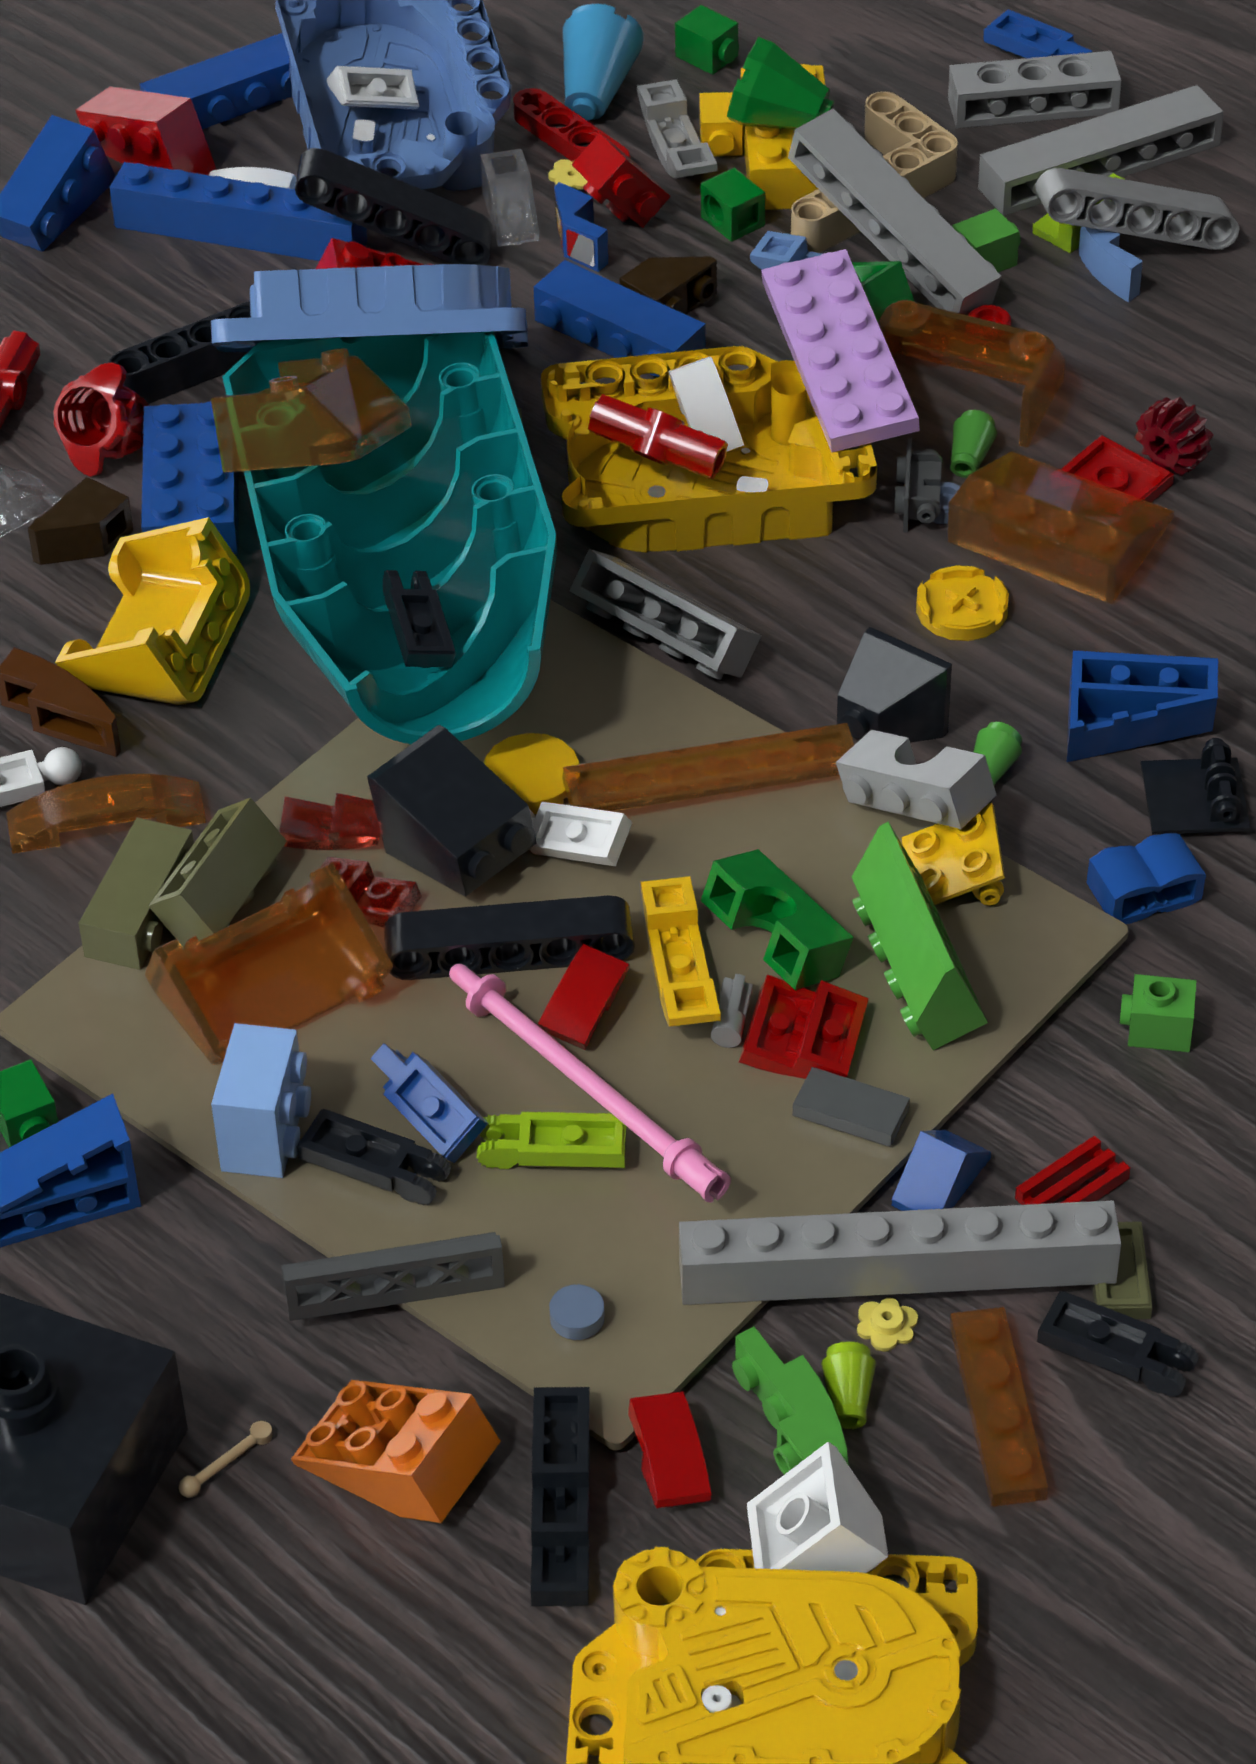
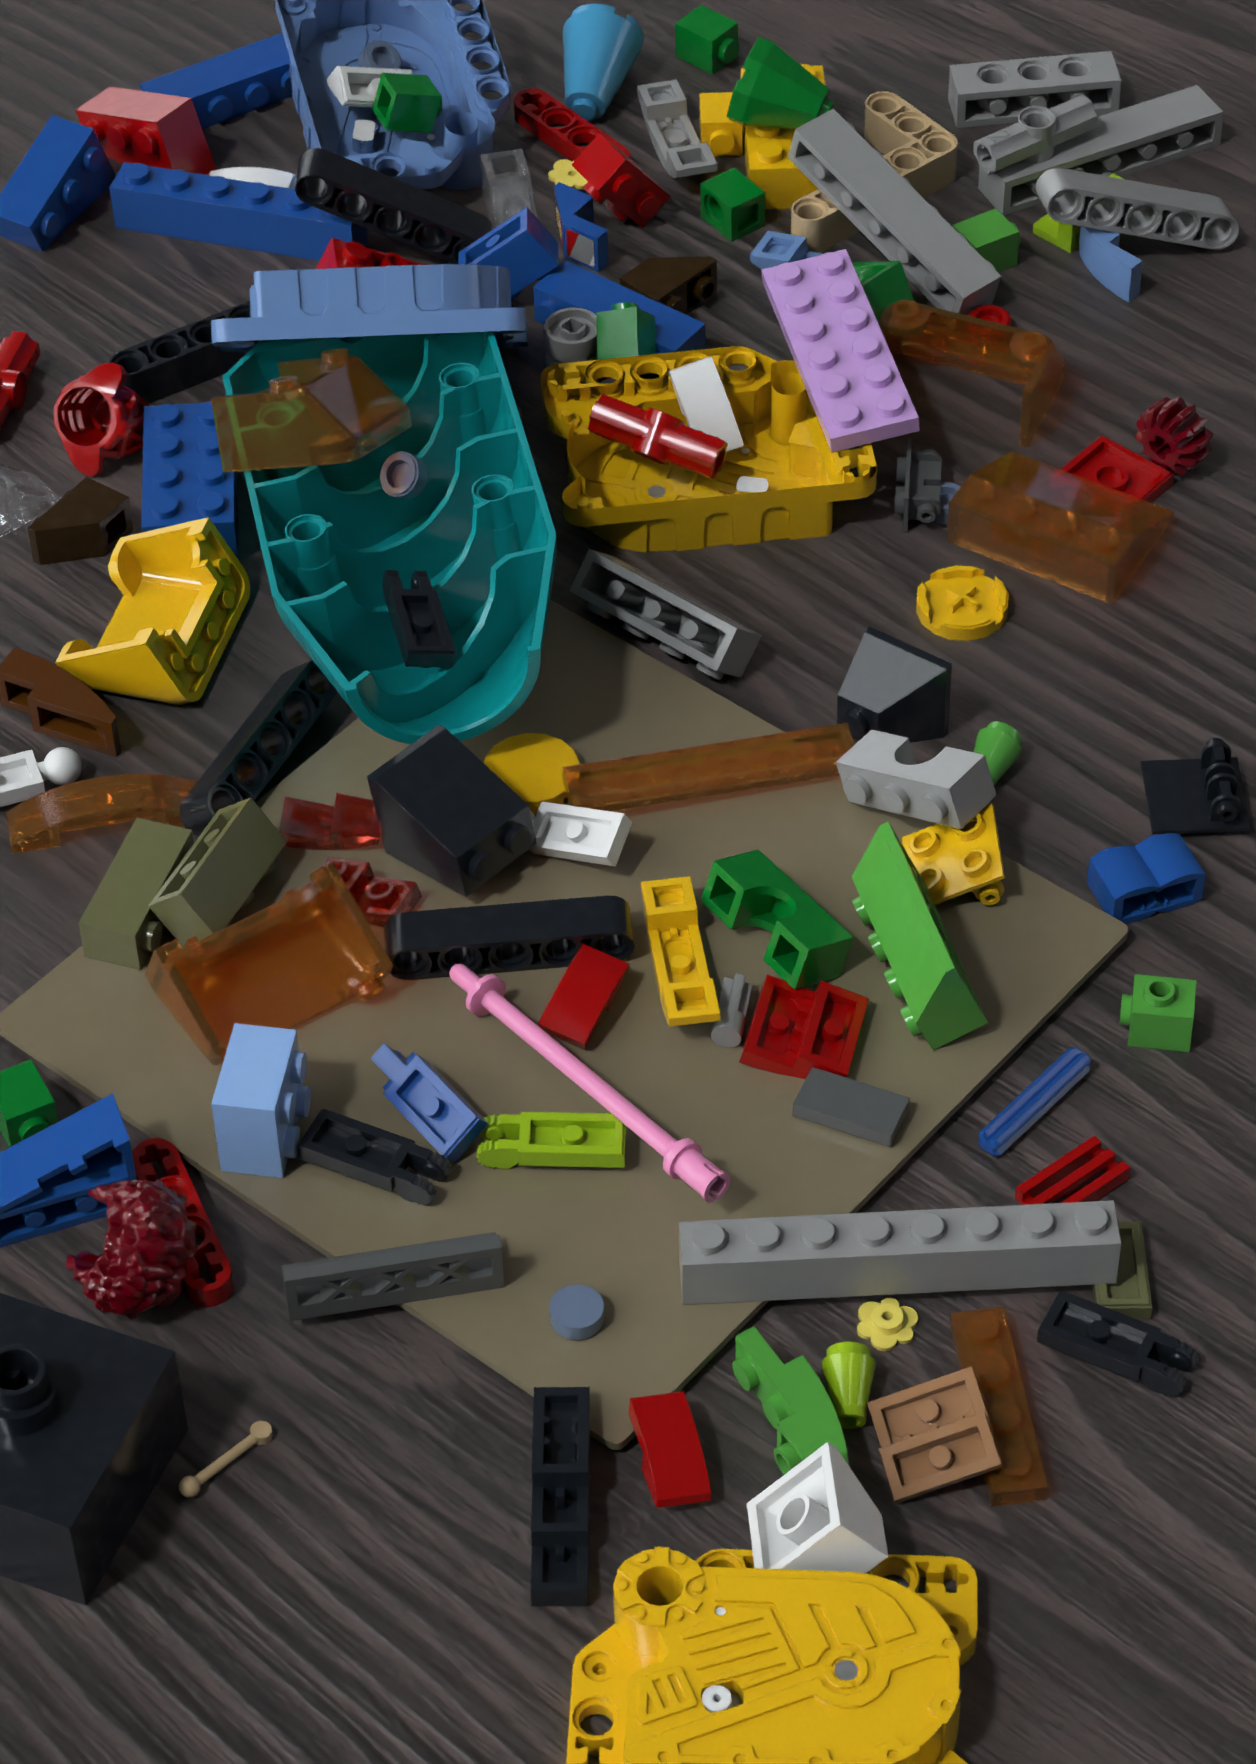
(142, 1252): none -> dark red hair
(210, 1249): none -> red beam
(259, 745): none -> black beam
(380, 55): none -> sand blue tile
(400, 1447): orange slope -> none
(403, 476): none -> sand blue tile
(407, 102): none -> green brick
(518, 245): none -> blue brick
(570, 336): none -> light grey wheel
(625, 332): none -> green brick
(935, 1434): none -> medium nougat slope
(938, 1171): slope -> none
(971, 441): bright green cone -> none
(1030, 37): blue hinge -> none
(1034, 1101): none -> blue axle
(1035, 134): none -> light grey piece
(1137, 700): blue wedge -> none

